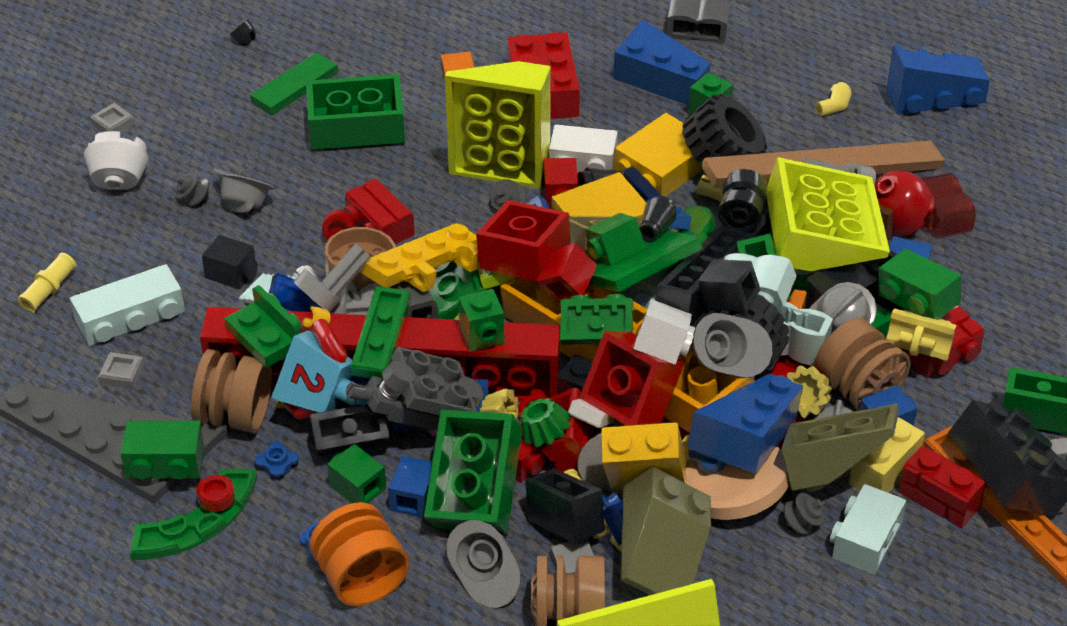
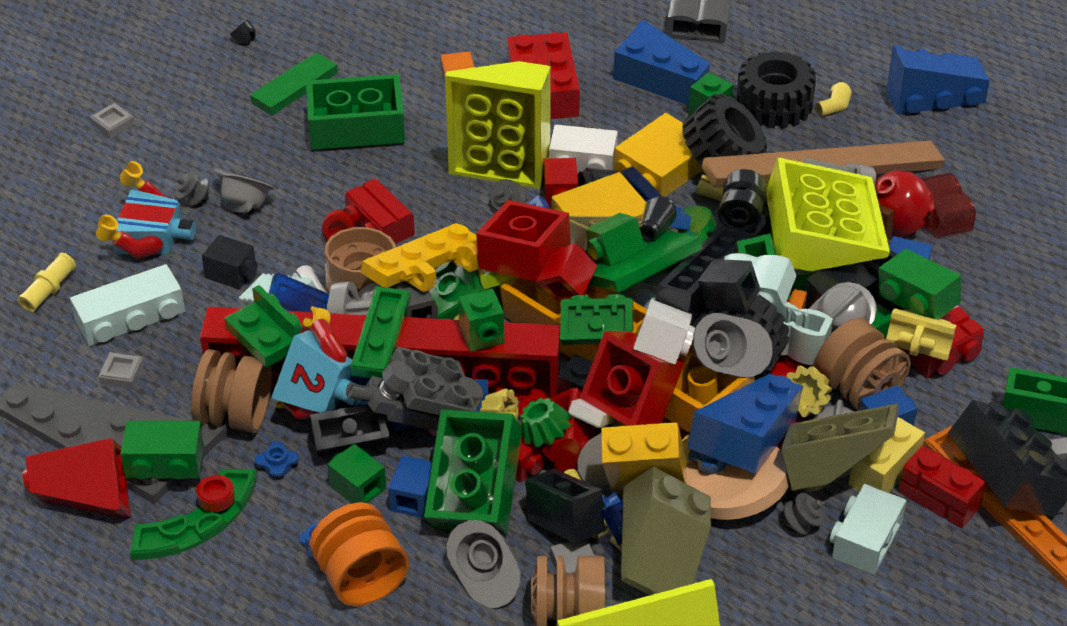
(81, 478): none -> red slope
(115, 161): white cone -> none
(147, 220): none -> torso
(326, 292): light grey piece -> none
(777, 88): none -> black tyre

